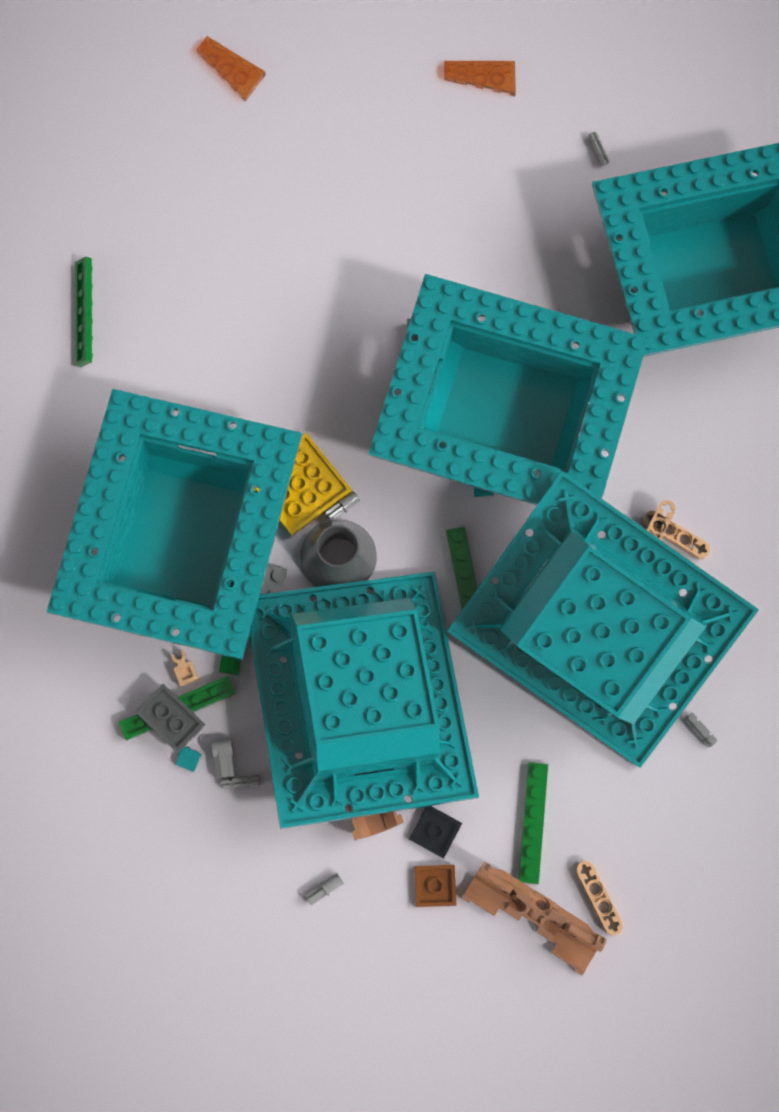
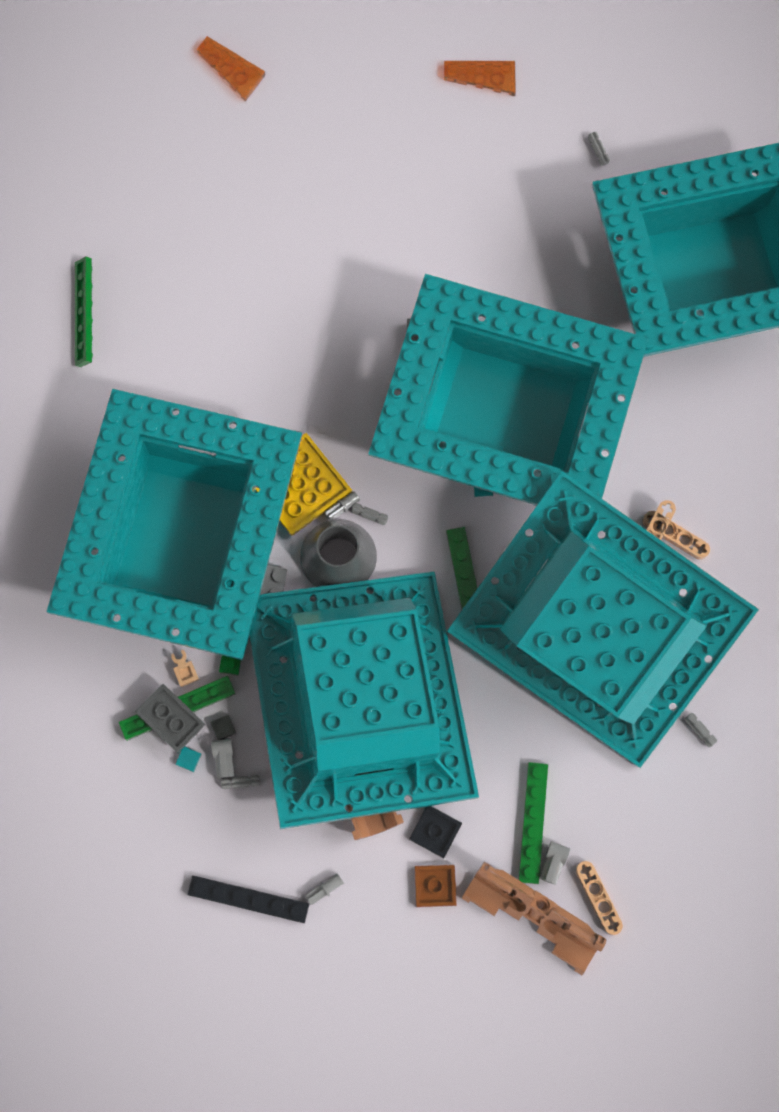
(223, 727): none -> pearl dark grey plate
(248, 899): none -> black plate
(369, 514): none -> light grey axle
(555, 859): none -> light grey piece

